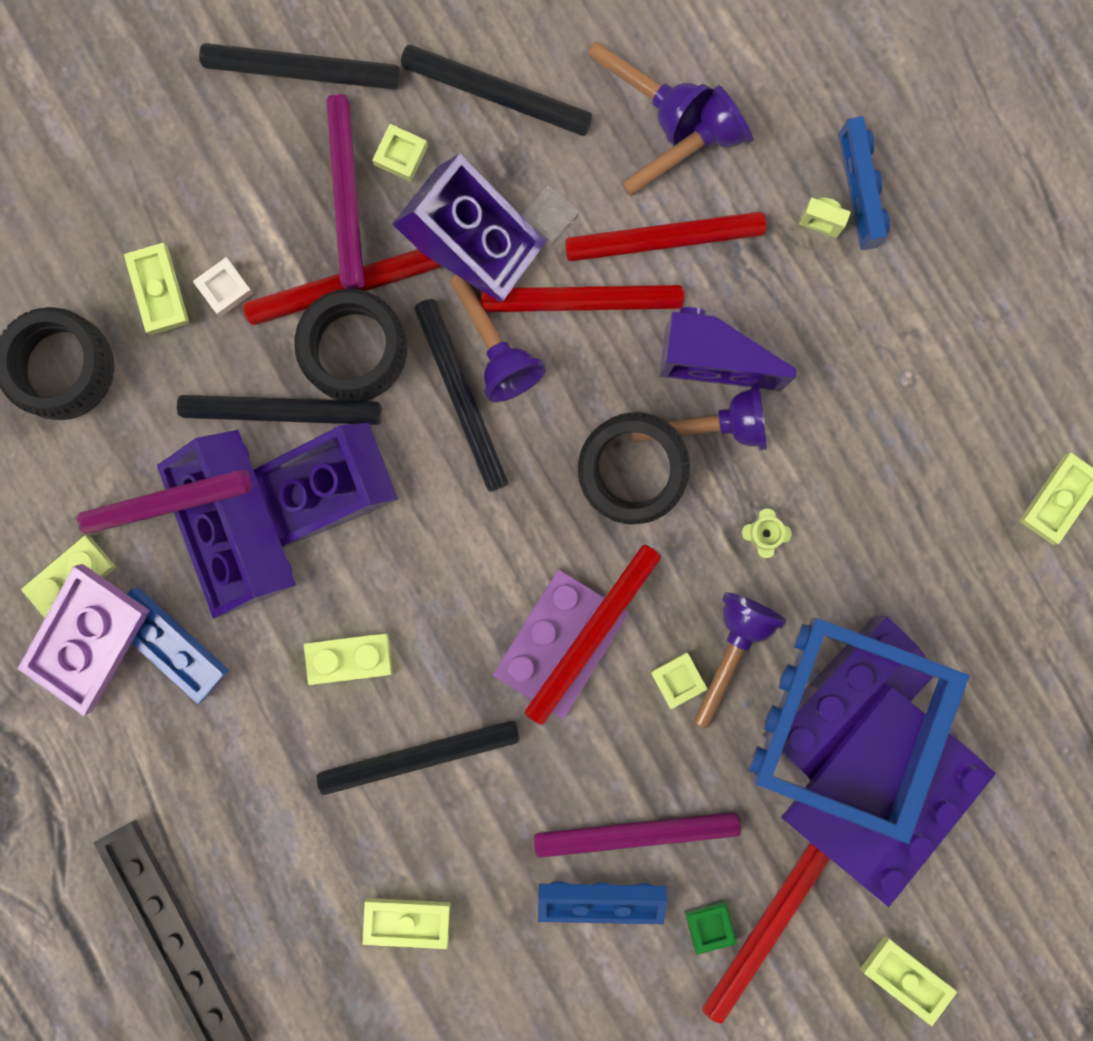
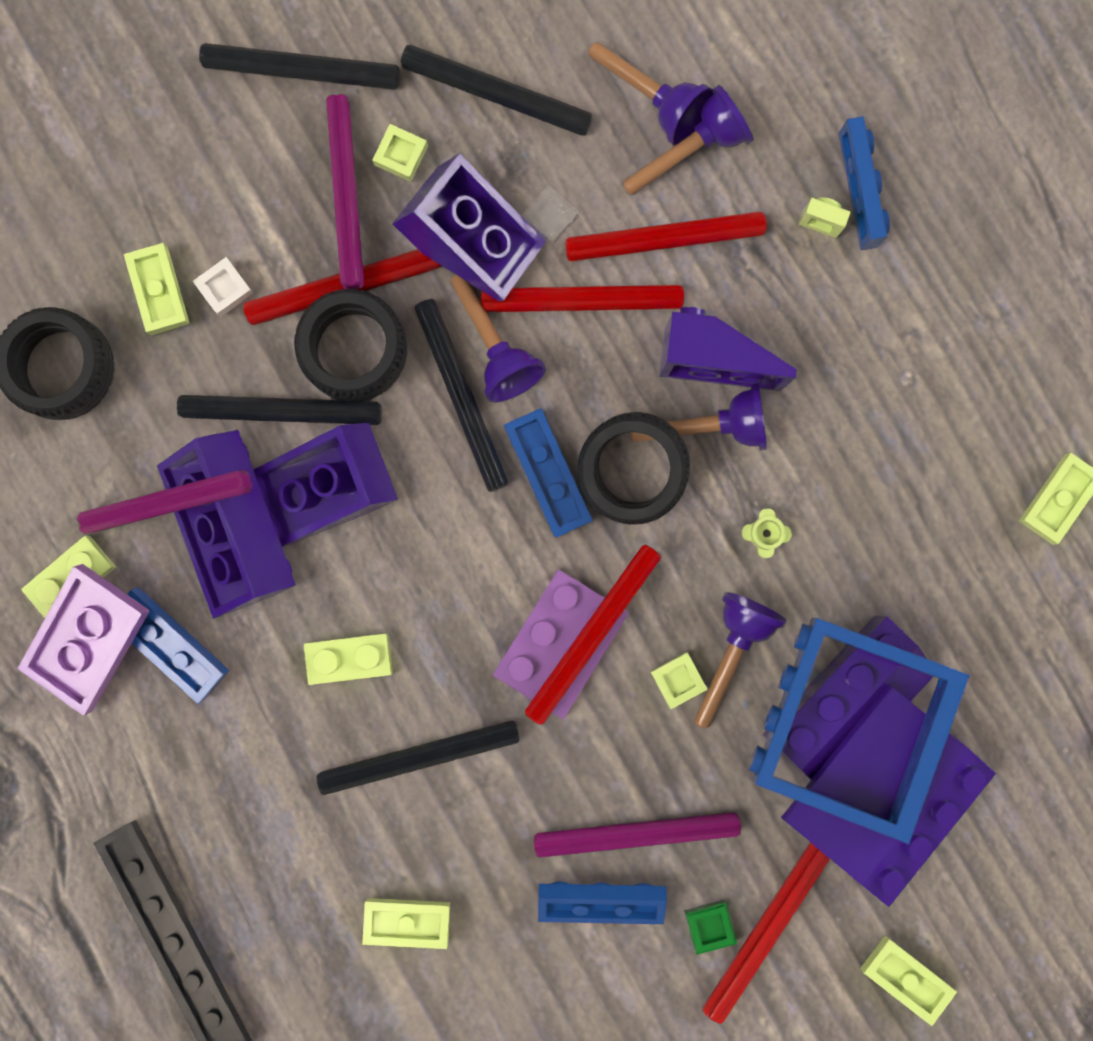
(548, 473): none -> blue plate

